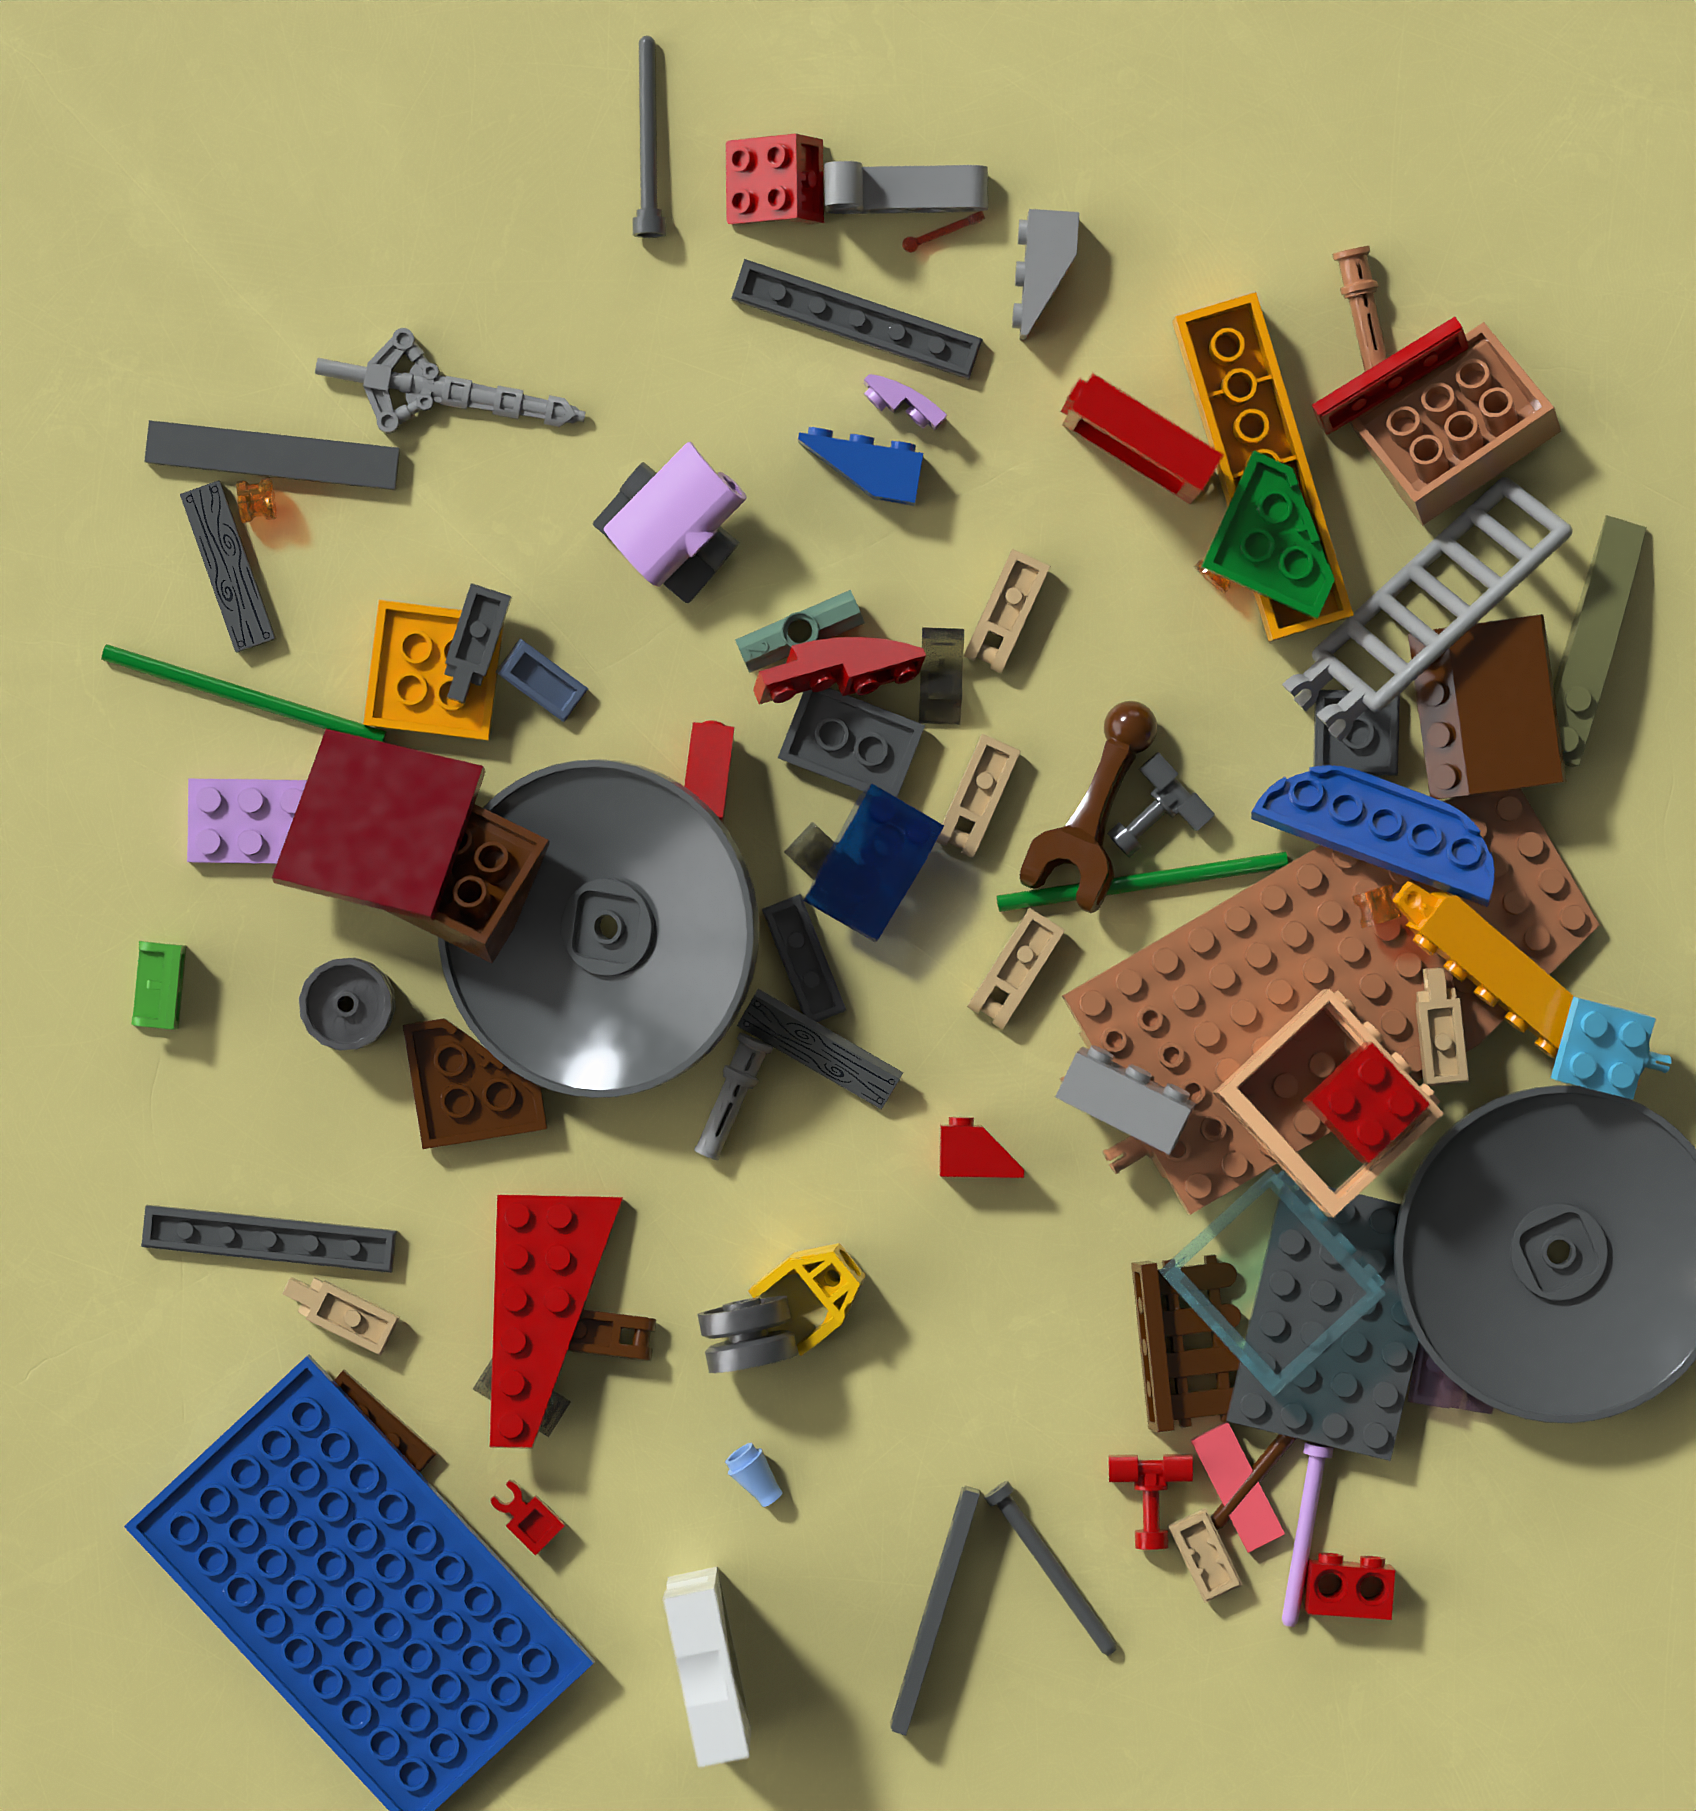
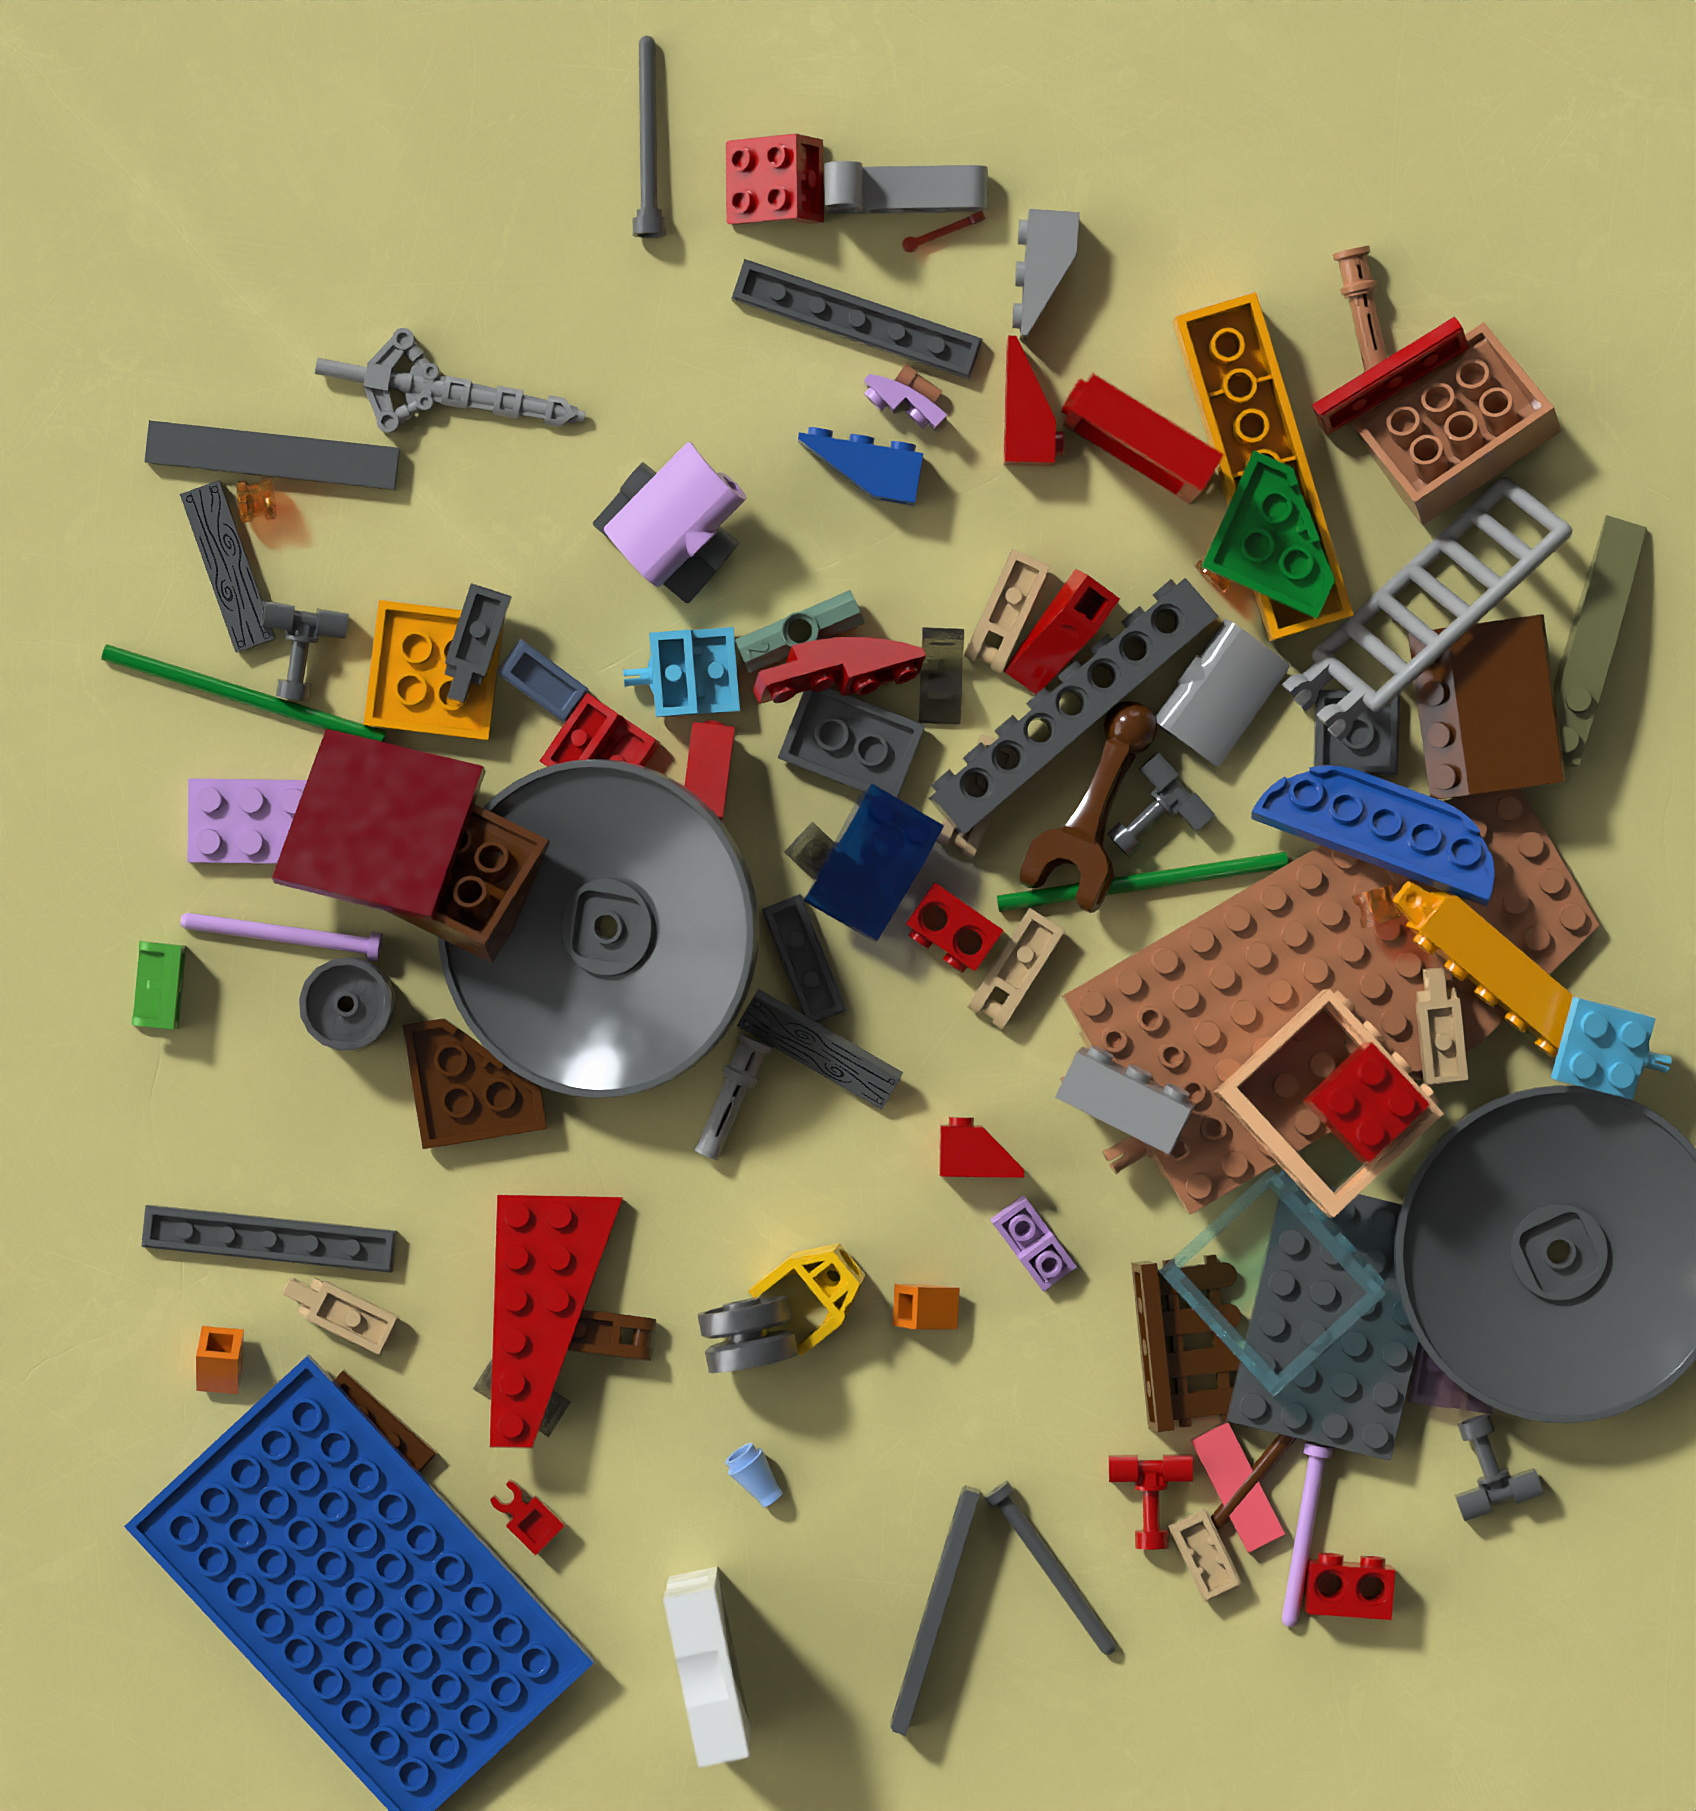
(219, 1360): none -> orange brick
(303, 629): none -> dark grey bar
(367, 945): none -> lavender bar
(599, 733): none -> red slope
(690, 672): none -> medium azure plate
(909, 377): none -> nougat piece
(925, 1306): none -> orange brick
(959, 919): none -> red brick
(1028, 419): none -> red slope
(1033, 1243): none -> lavender slope
(1061, 631): none -> red slope
(1190, 615): none -> dark grey brick
(1221, 692): none -> light grey panel
(1496, 1484): none -> dark grey bar

